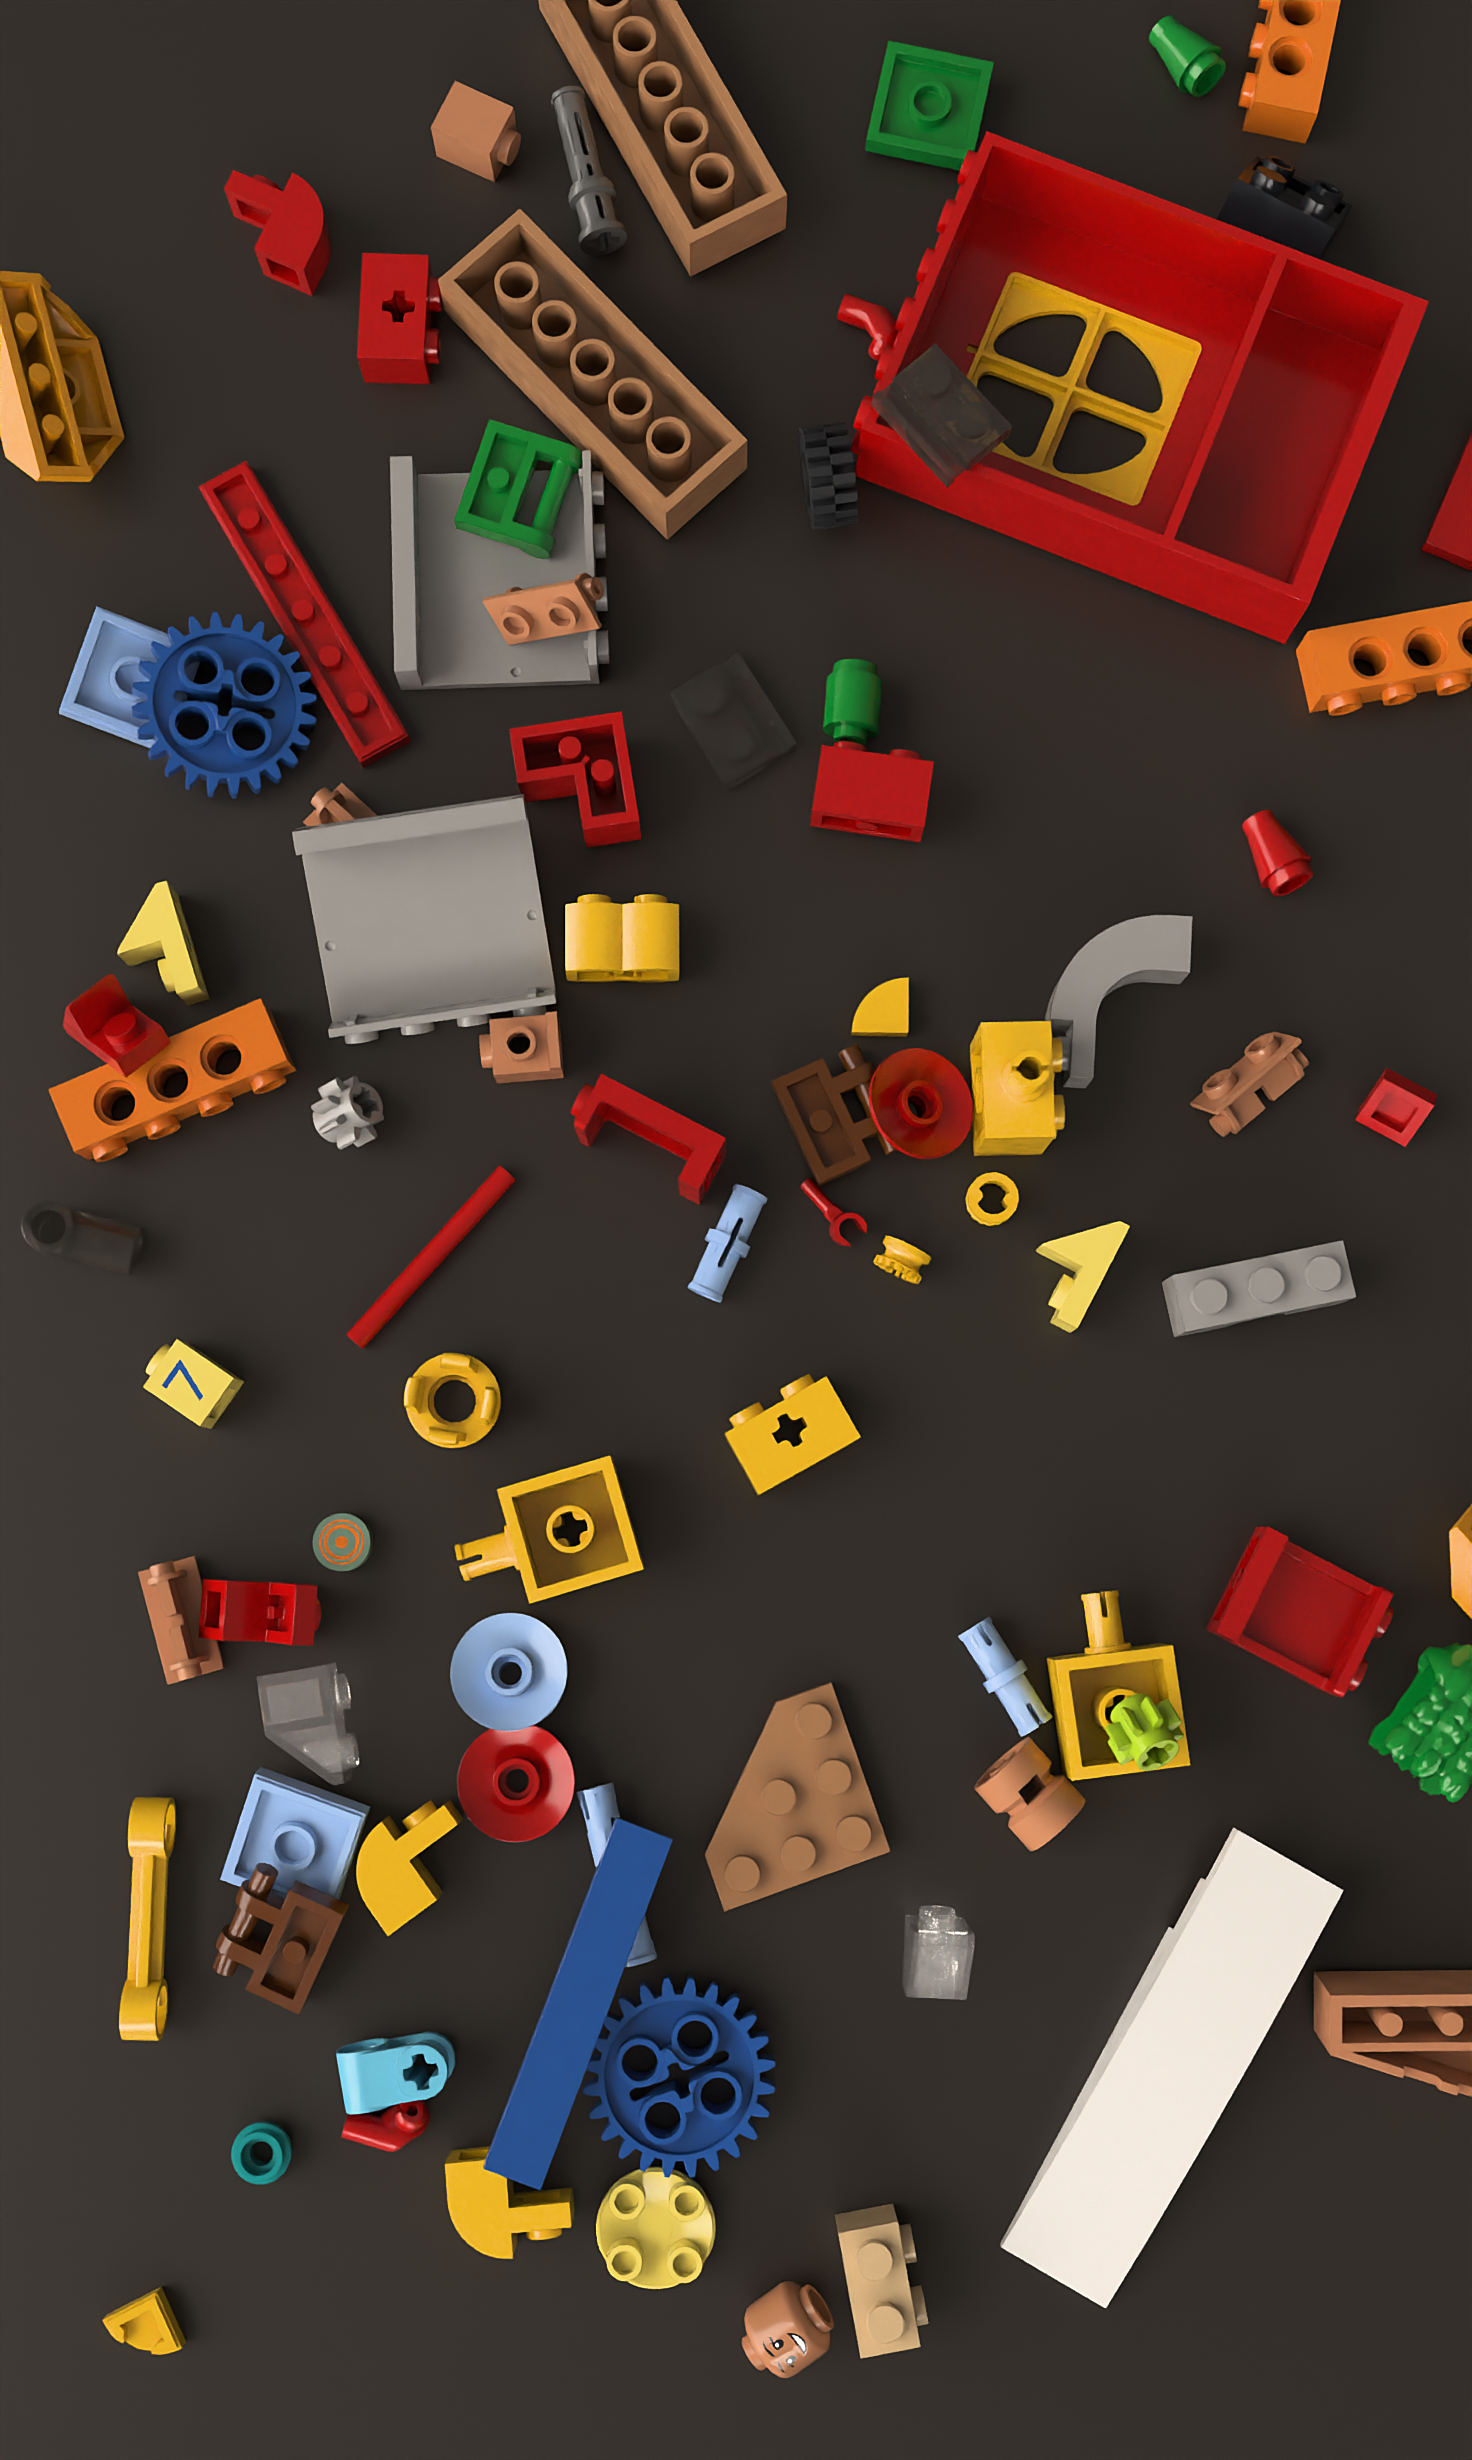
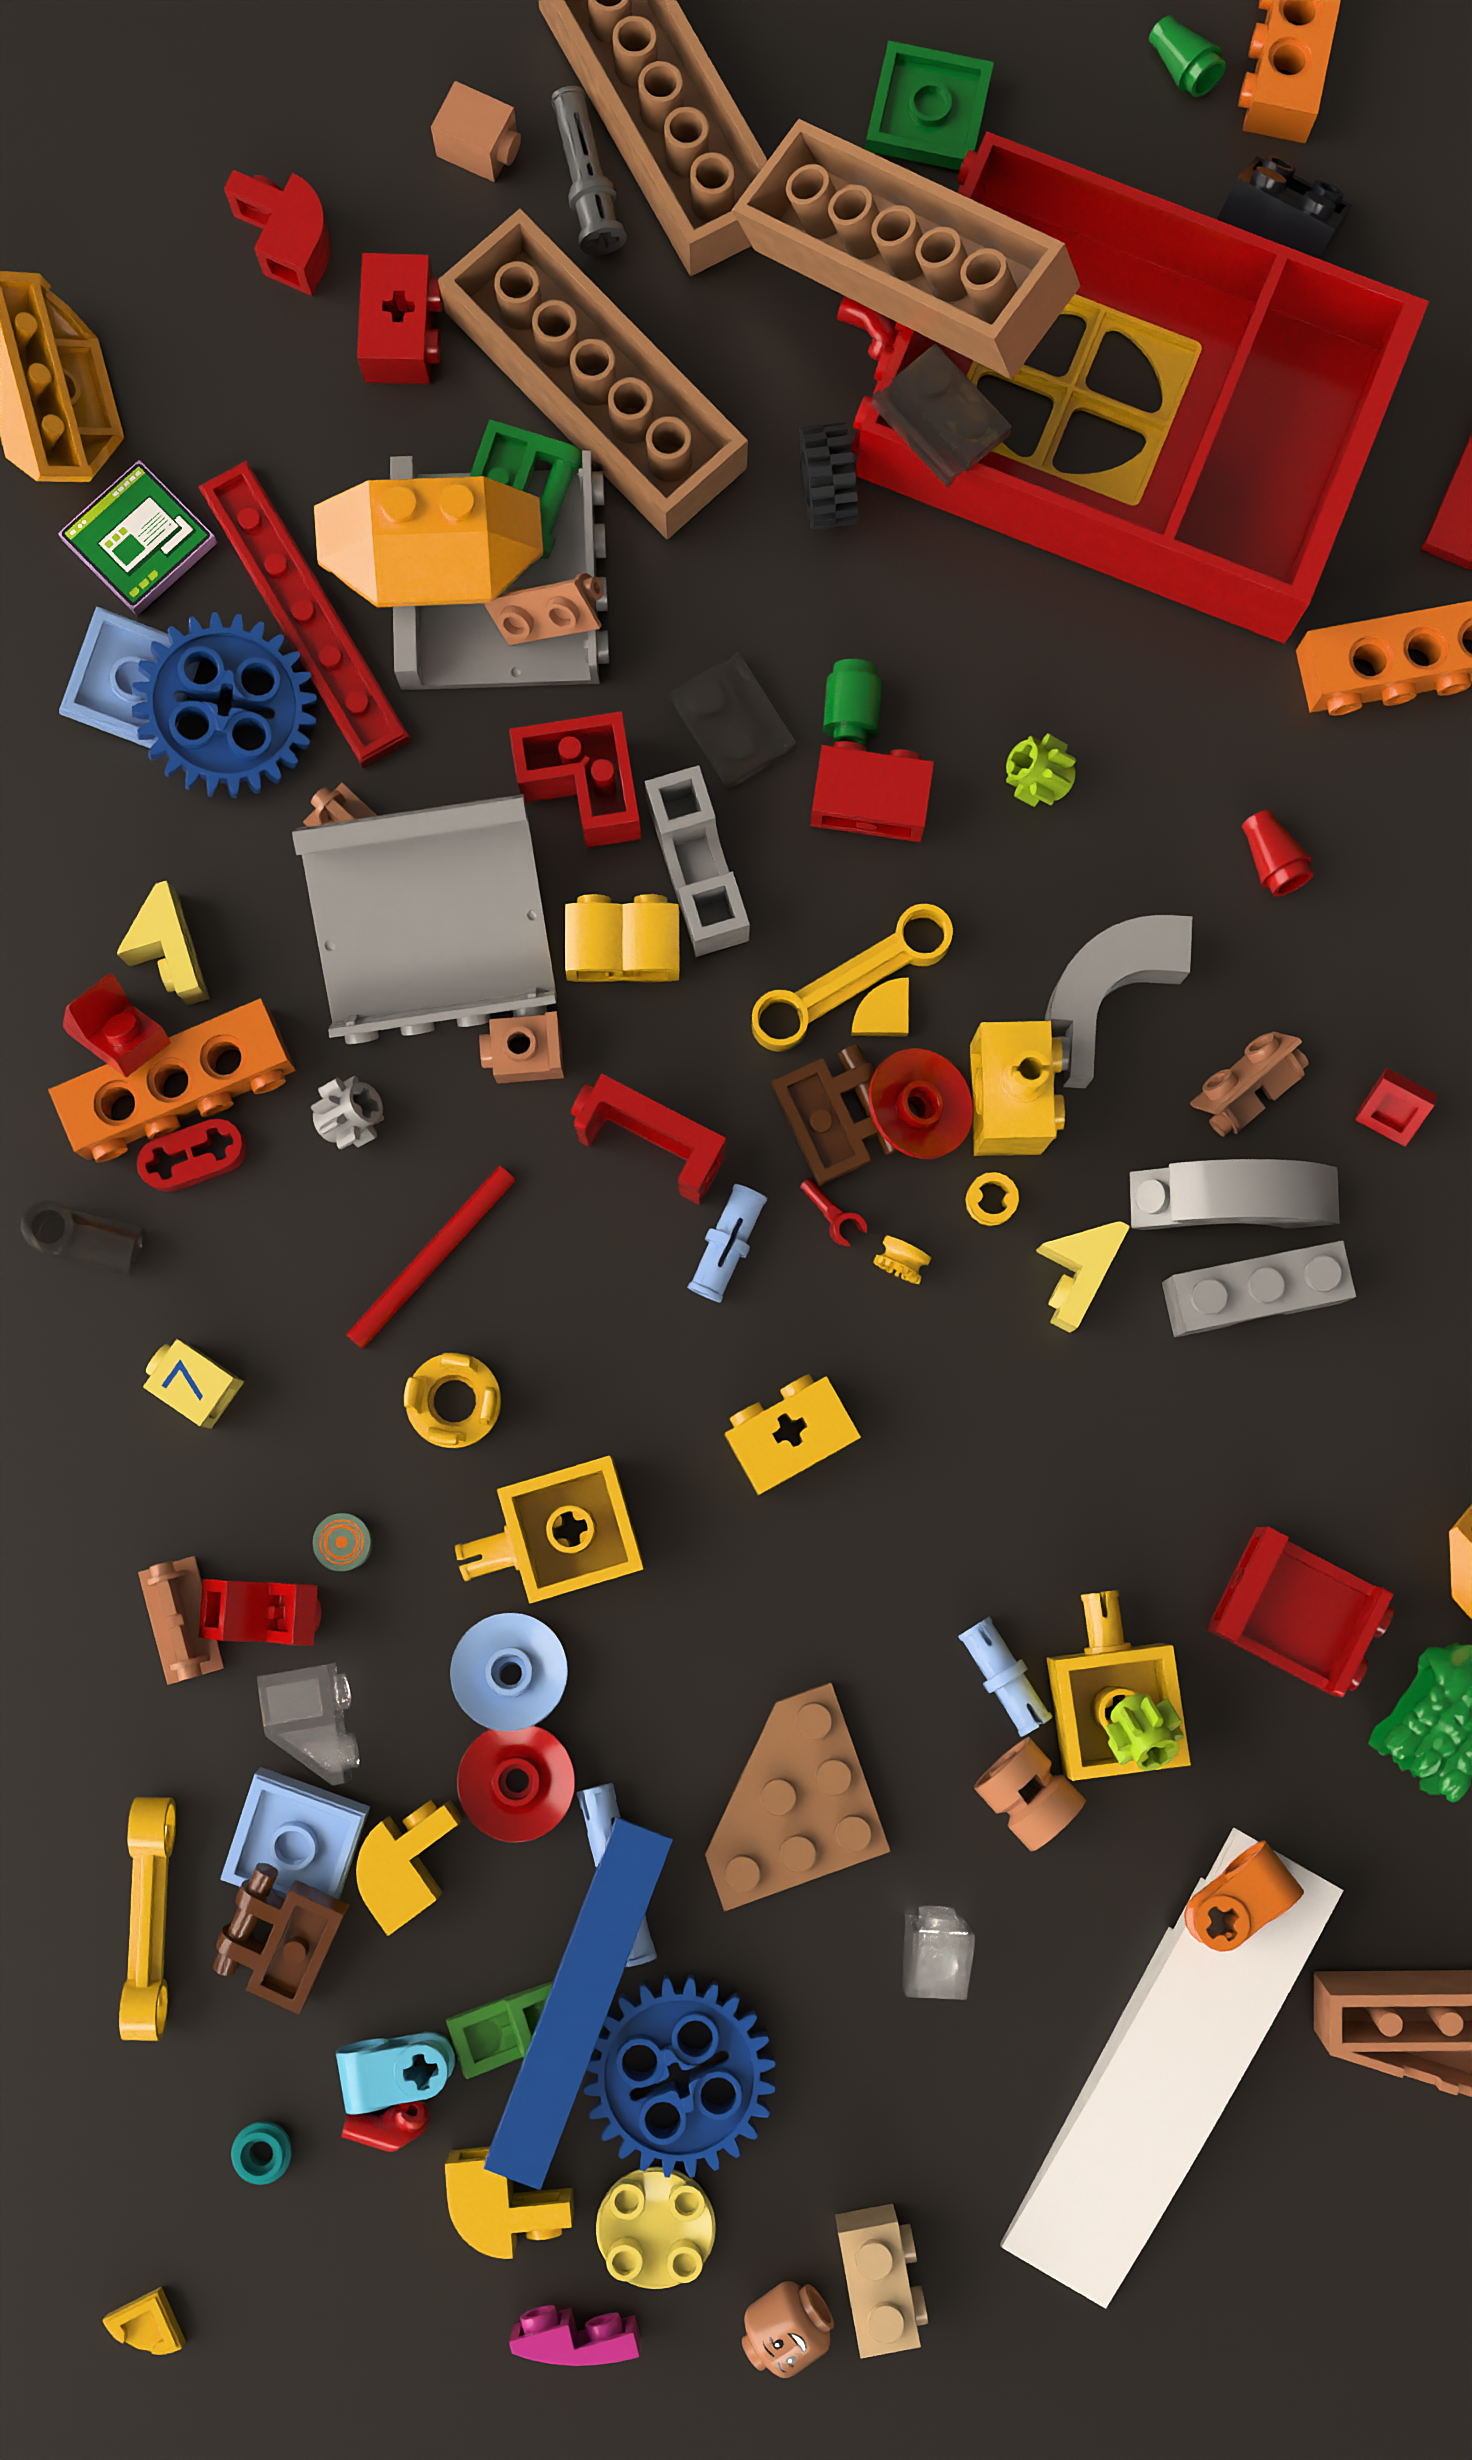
(138, 538): none -> tile
(196, 1168): none -> red beam
(429, 539): none -> light orange wedge
(496, 2030): none -> bright green slope
(554, 2338): none -> dark pink slope
(696, 861): none -> light grey arch
(852, 977): none -> yellow piece
(908, 247): none -> medium nougat brick
(1040, 770): none -> lime gear
(1235, 1191): none -> light grey arch
(1251, 1890): none -> orange piece

